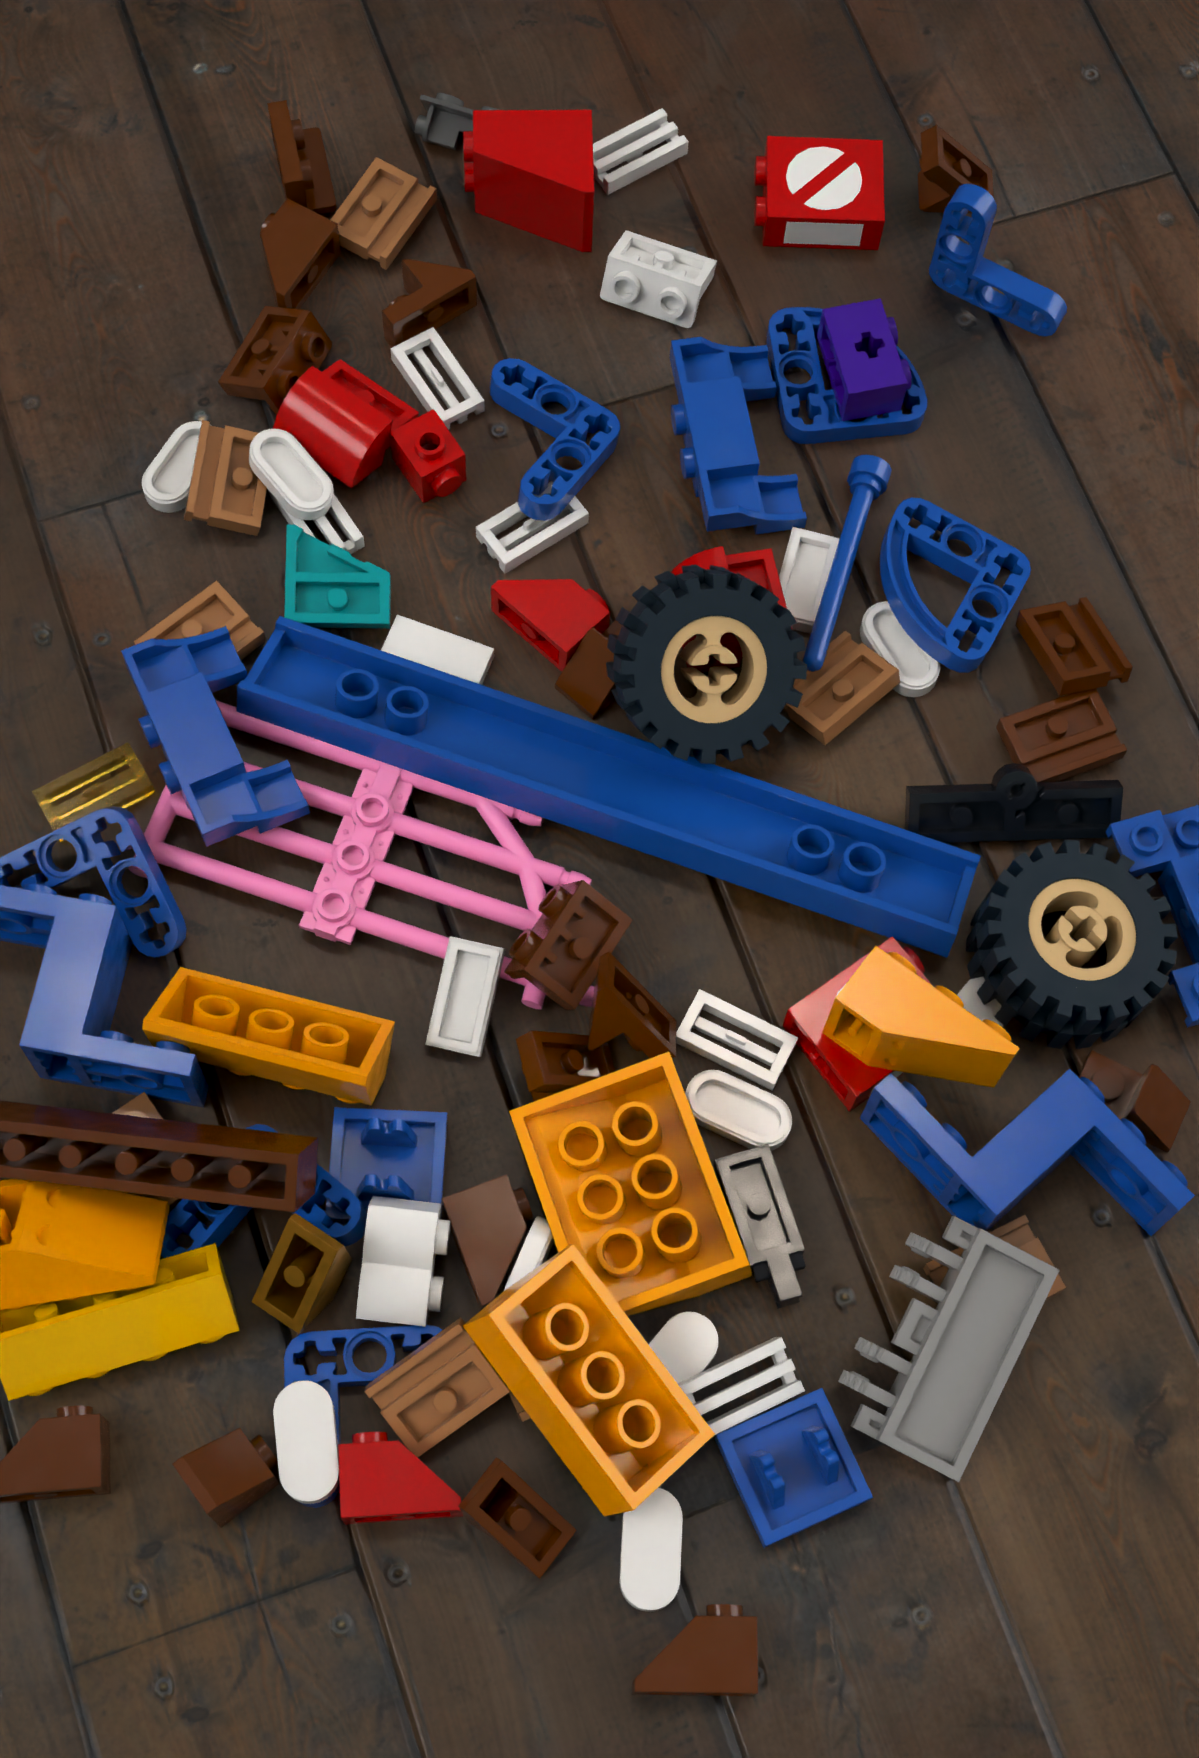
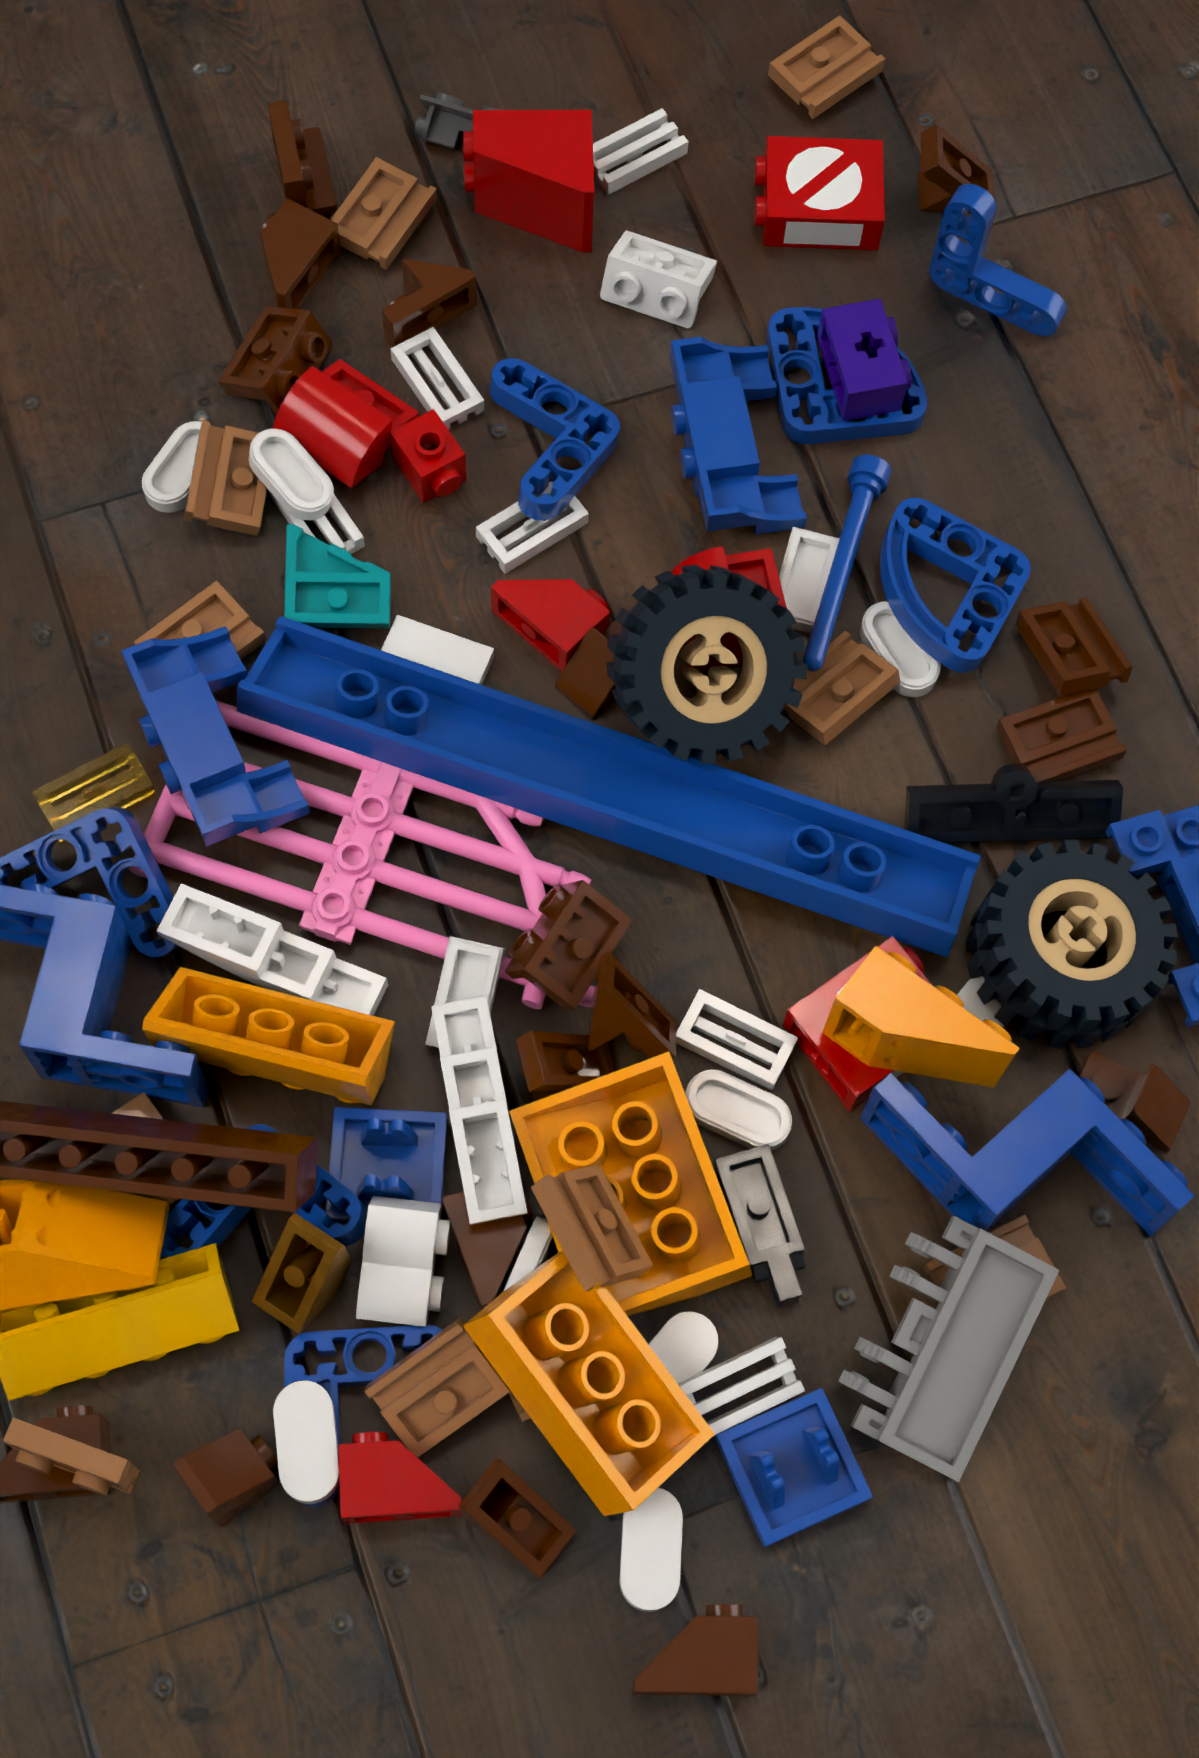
(92, 1467): none -> medium nougat plate
(266, 954): none -> white slope
(478, 1110): none -> white slope
(591, 1227): none -> medium nougat plate
(826, 66): none -> medium nougat plate

